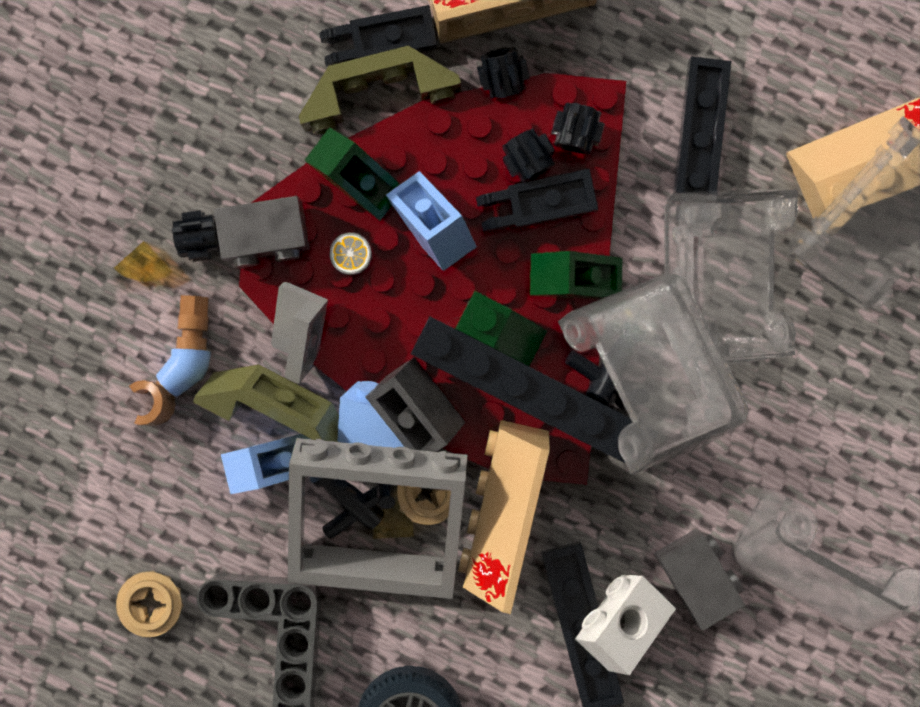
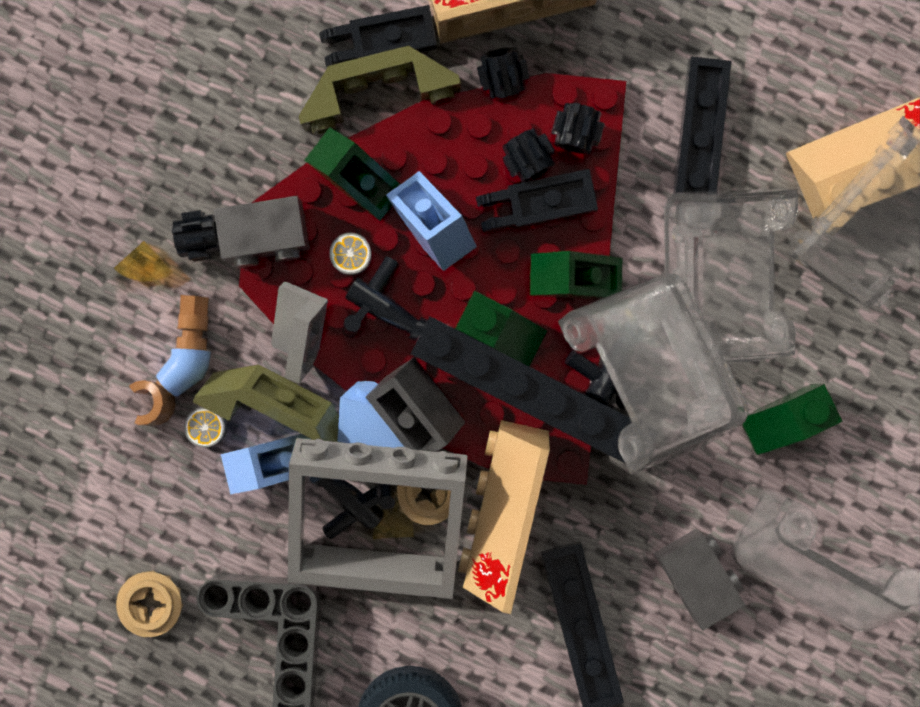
(205, 428): none -> light grey tile
(373, 301): none -> black piece
(645, 616): white brick -> none
(791, 419): none -> dark green slope

